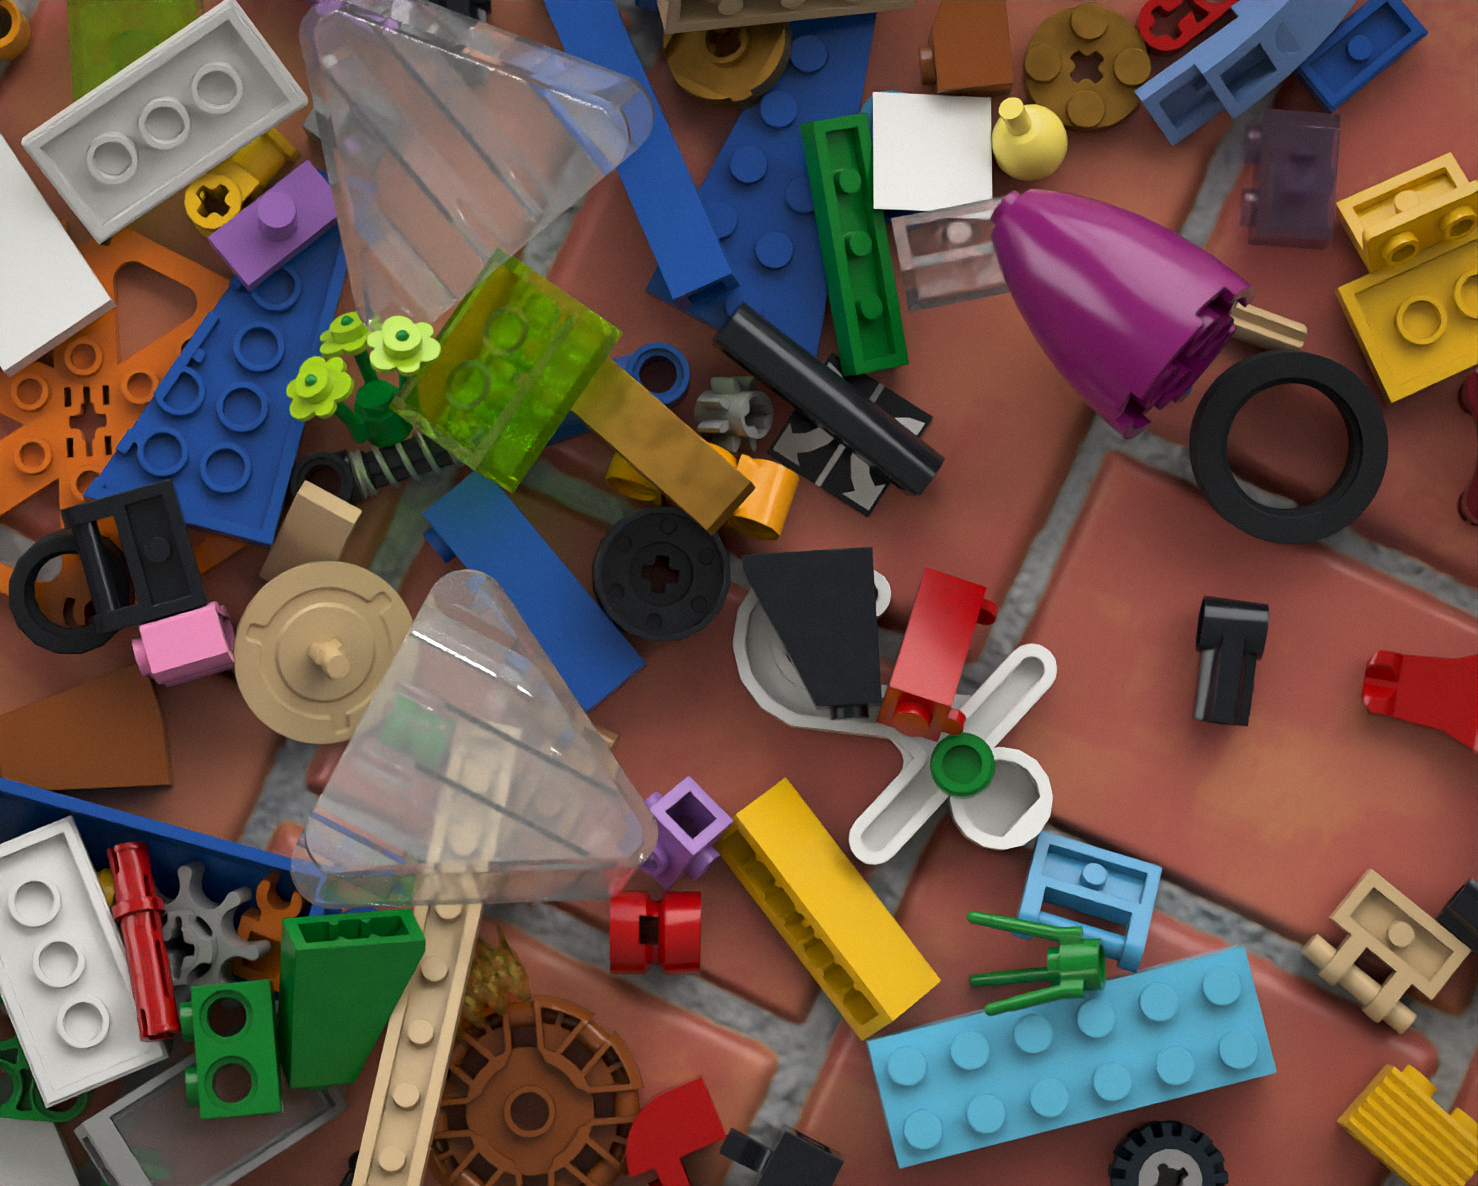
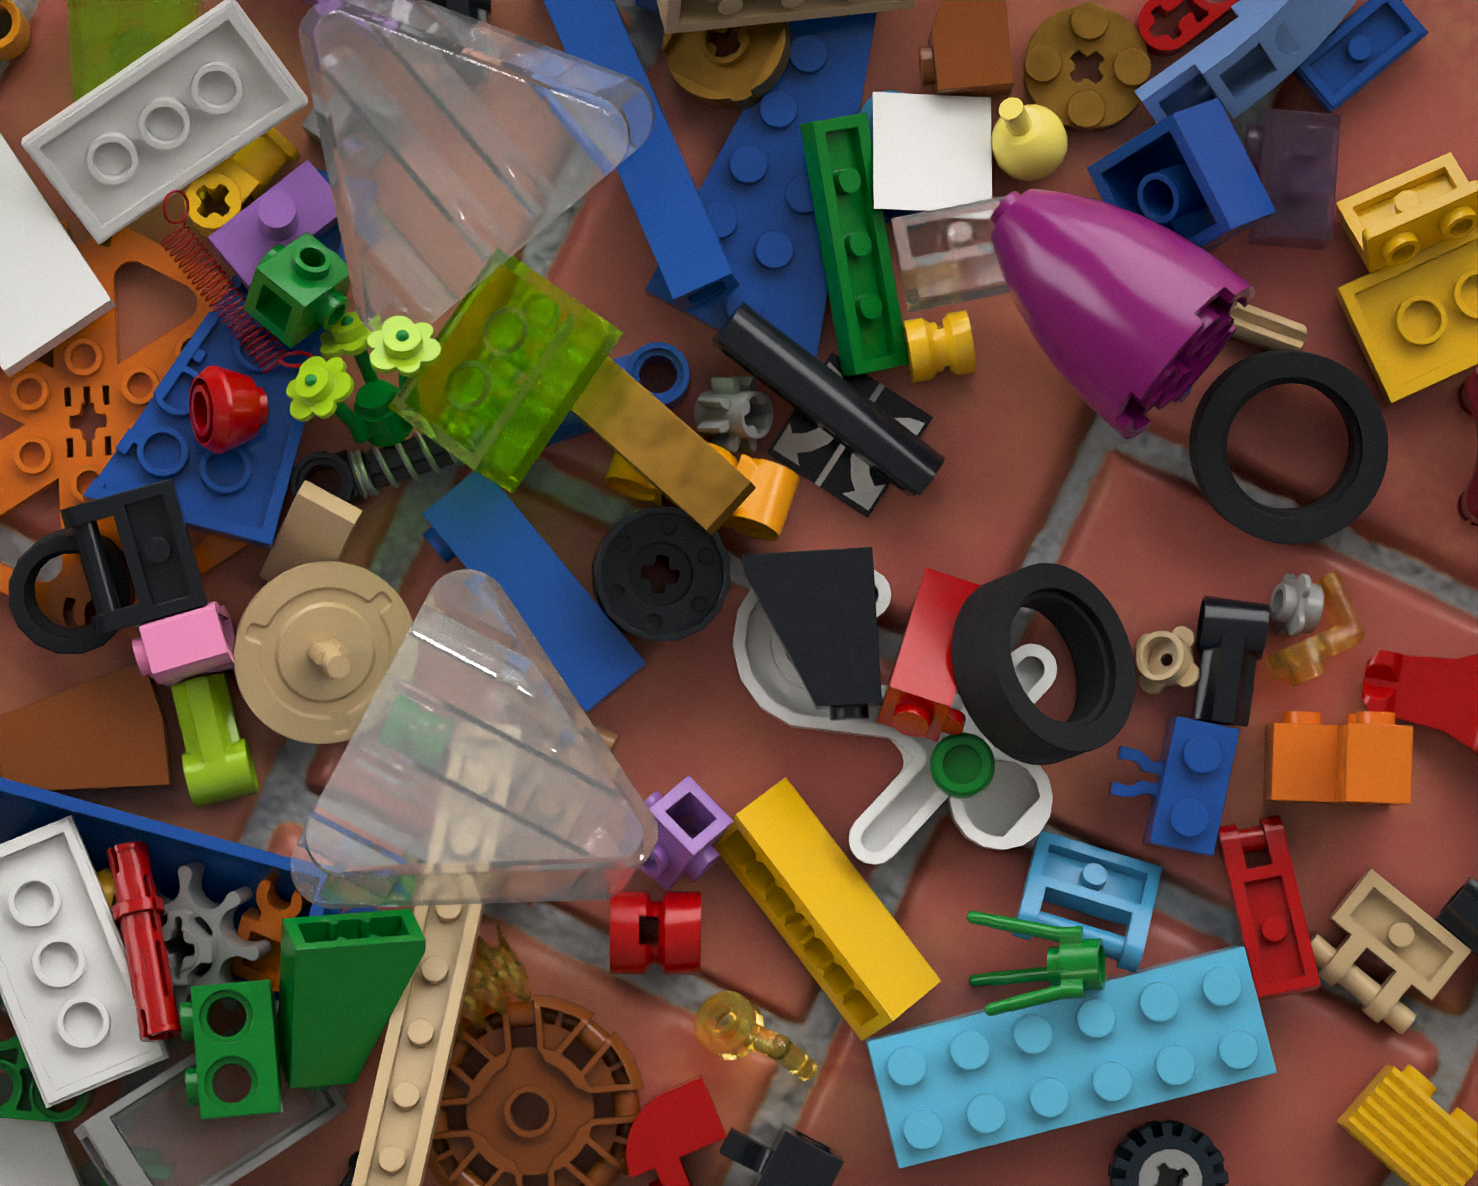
(216, 758): none -> lime piece
(225, 408): none -> red cone
(283, 355): none -> red piece
(299, 289): none -> green brick
(747, 1034): none -> clear yellow plate
(936, 346): none -> yellow wheel
(989, 681): none -> black tyre
(1152, 649): none -> tan plate
(1187, 177): none -> blue brick
(1187, 785): none -> blue brick
(1268, 909): none -> red plate
(1296, 605): none -> light grey plate
(1304, 659): none -> clear yellow plate
(1338, 764): none -> orange brick

